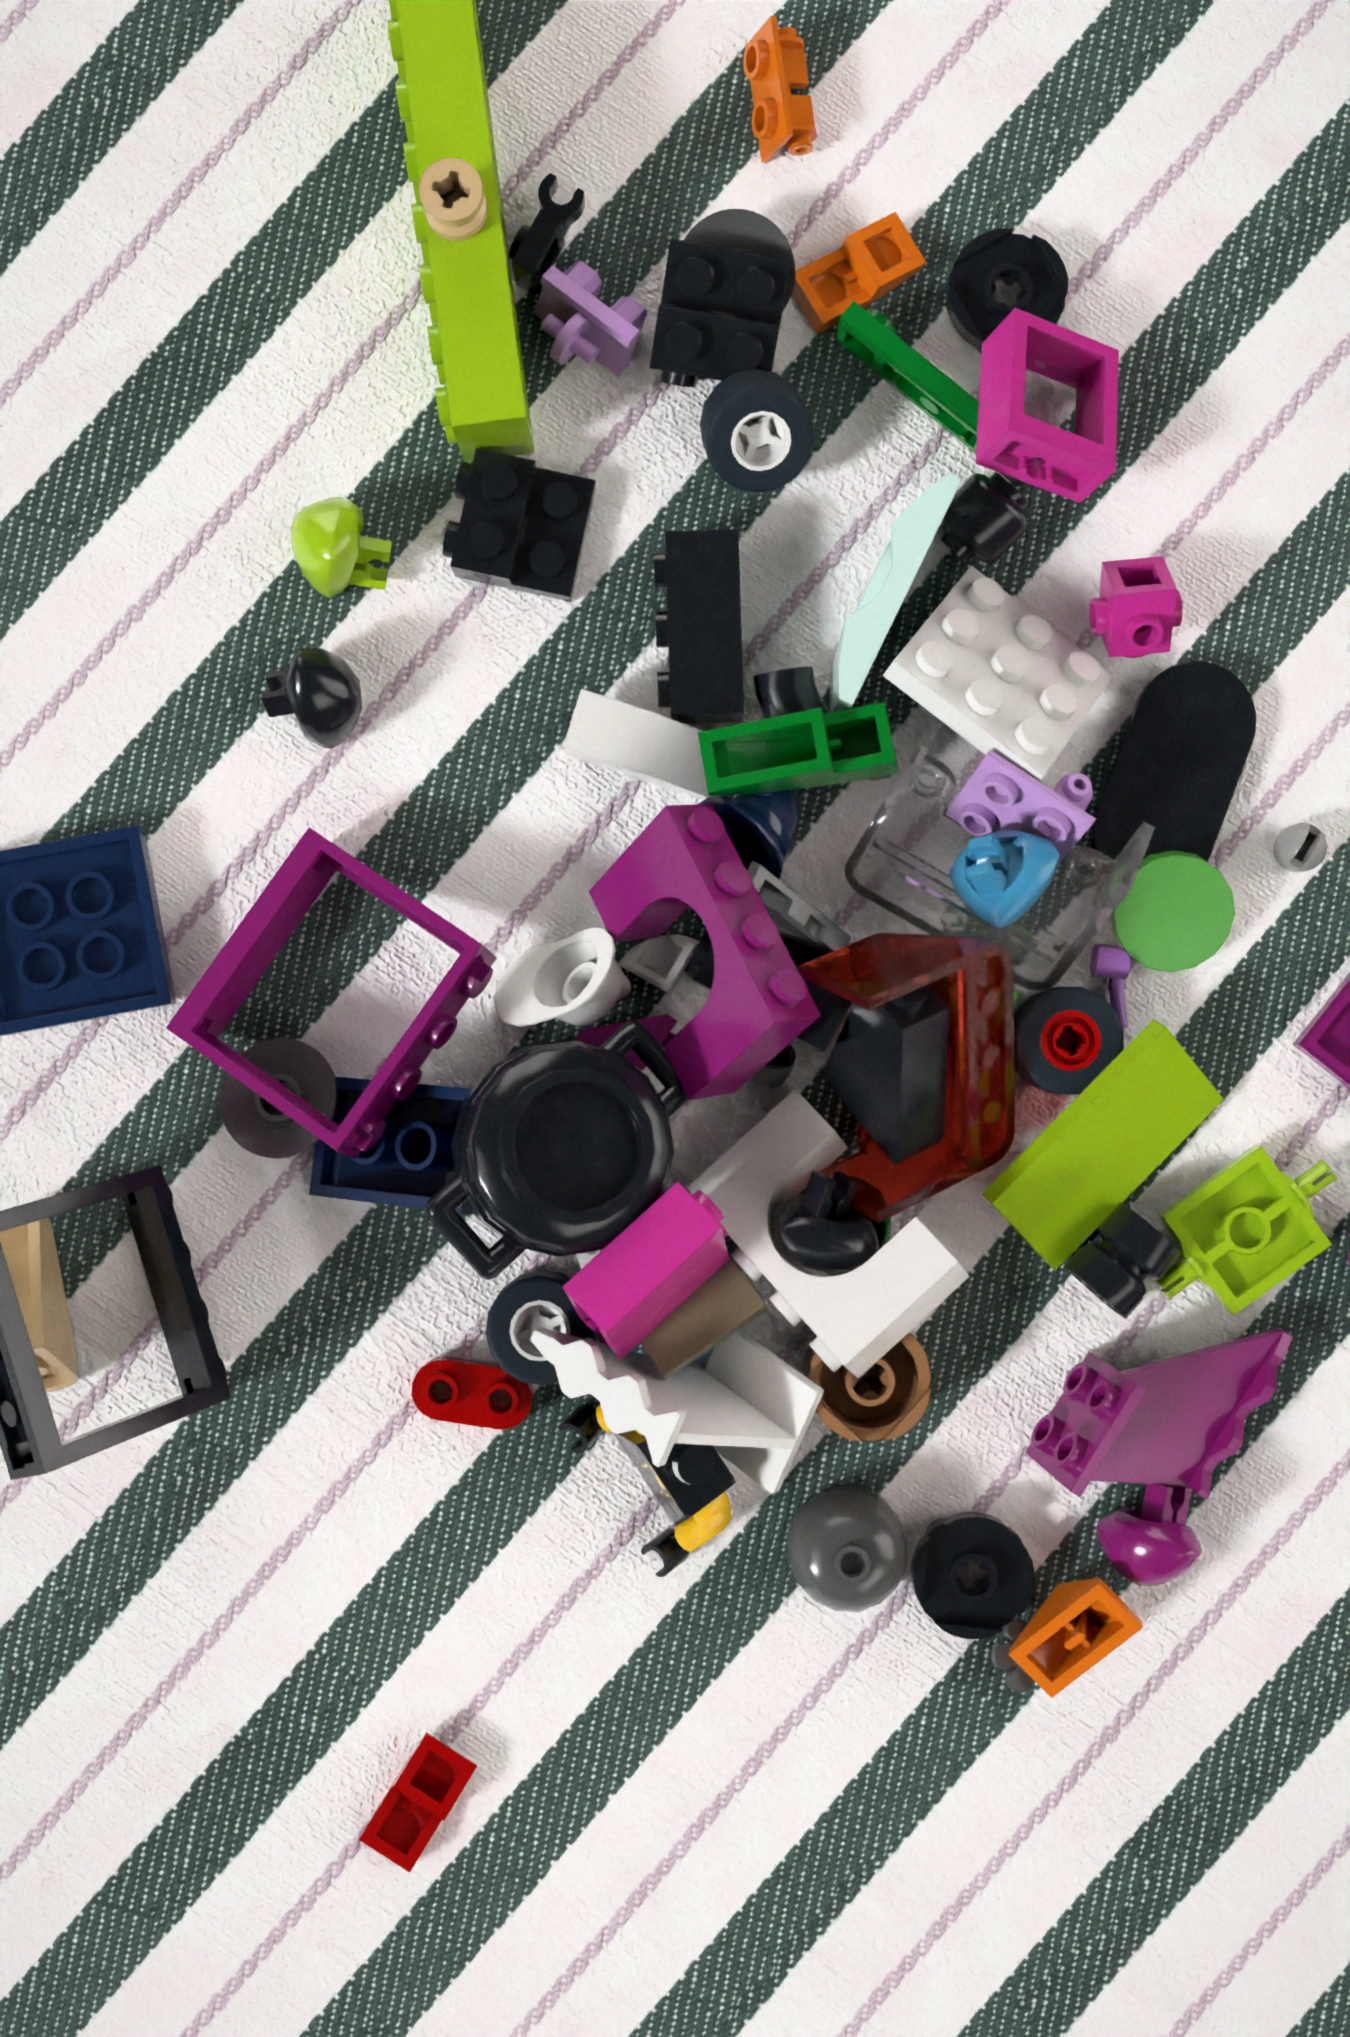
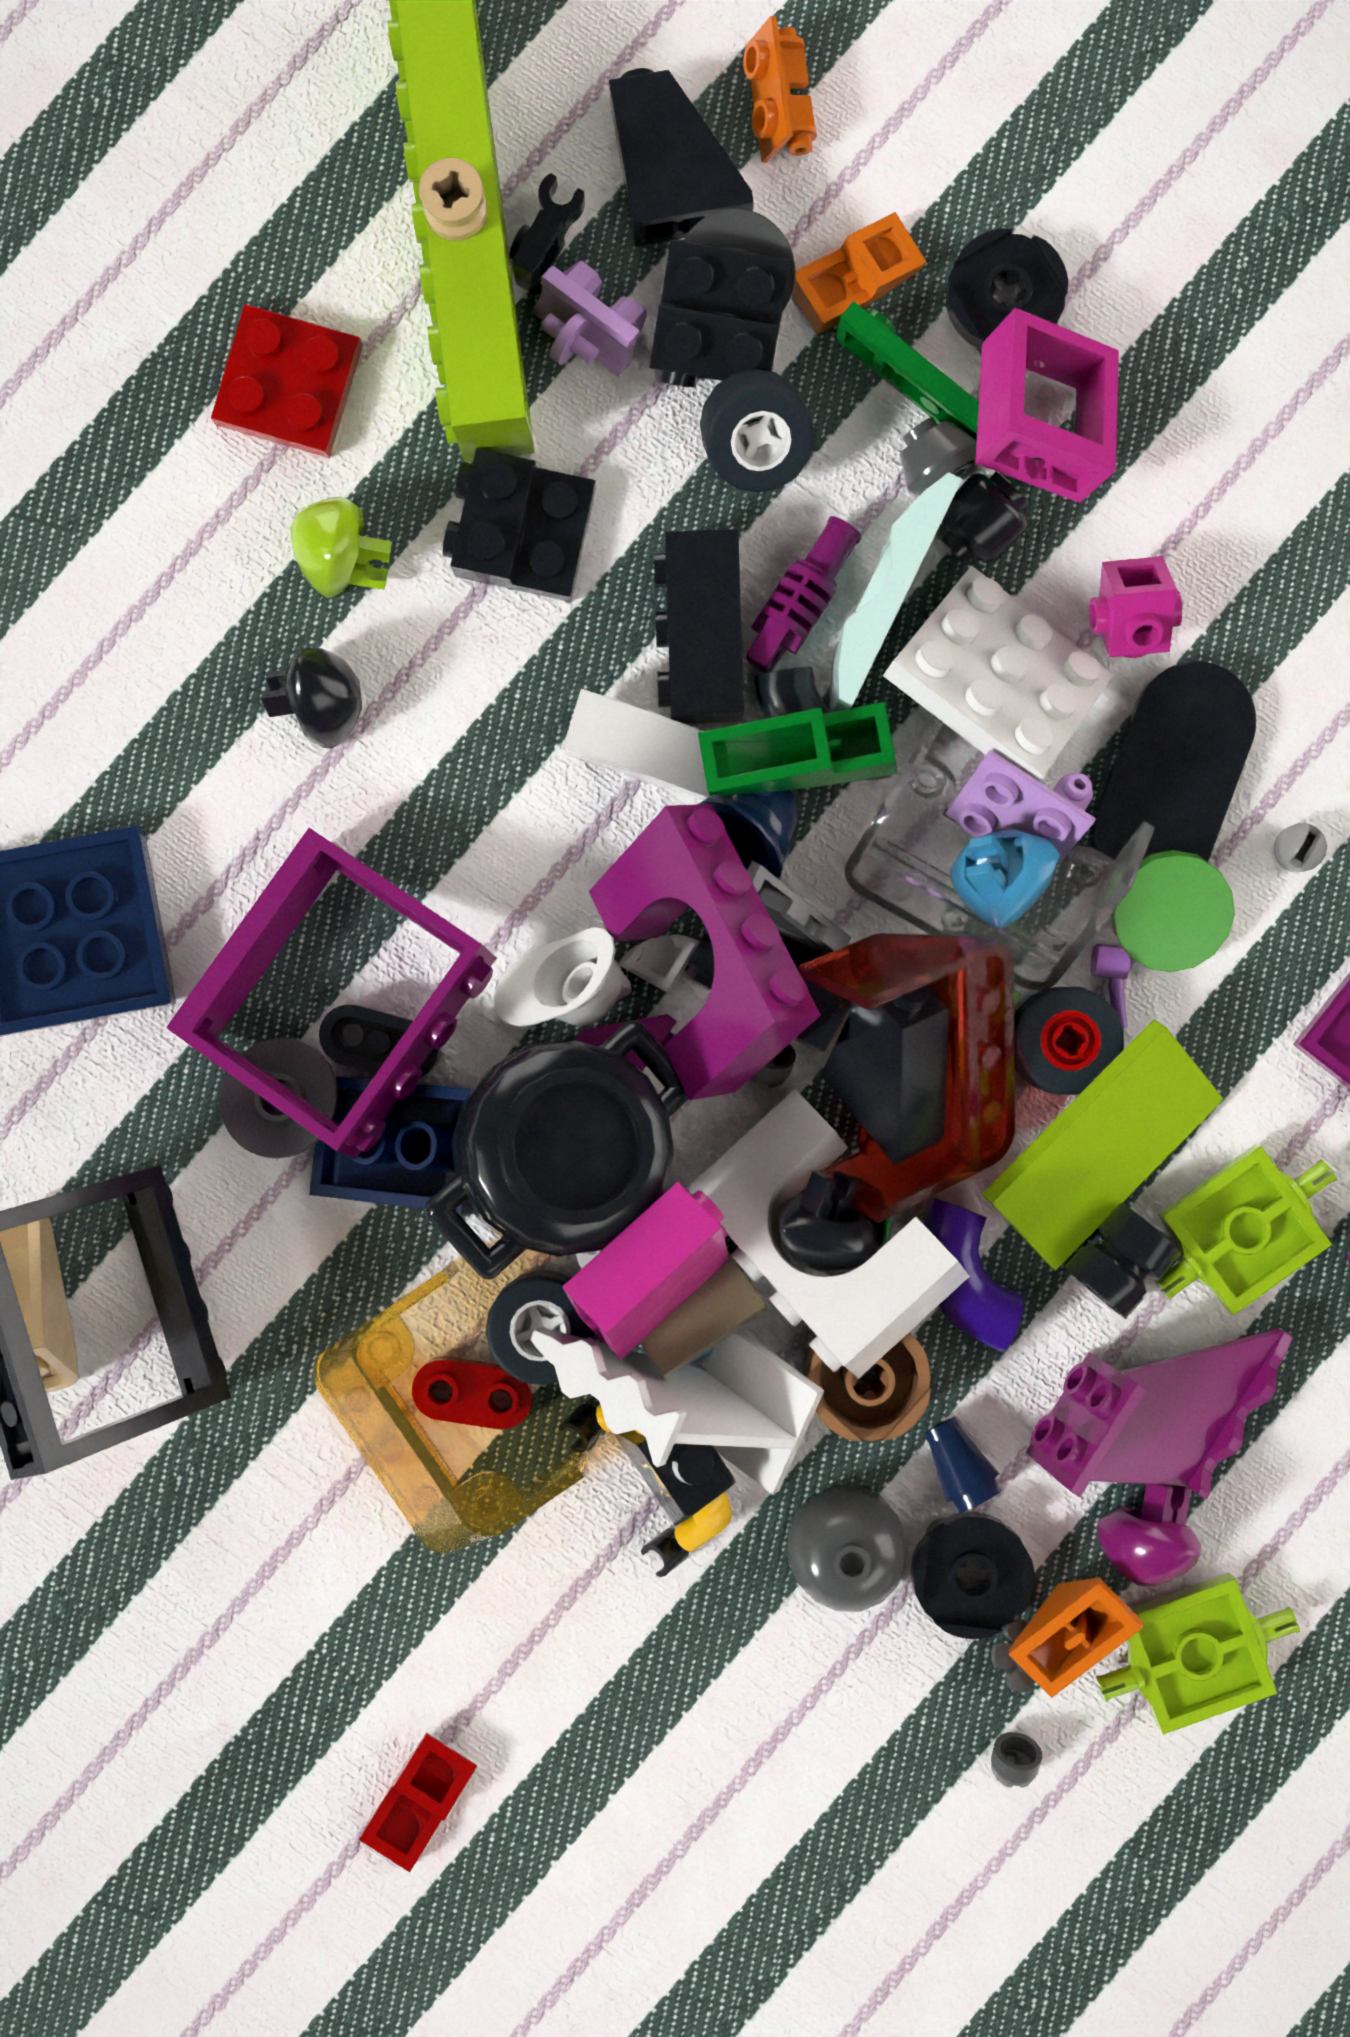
(287, 381): none -> red plate
(357, 1386): none -> clear yellow windscreen
(380, 1037): none -> black plate
(669, 158): none -> black slope
(801, 596): none -> magenta hinge
(934, 452): none -> dark grey cone
(961, 1466): none -> dark blue cone
(979, 1304): none -> dark purple cylinder
(1026, 1760): none -> dark grey hinge
(1199, 1654): none -> lime plate

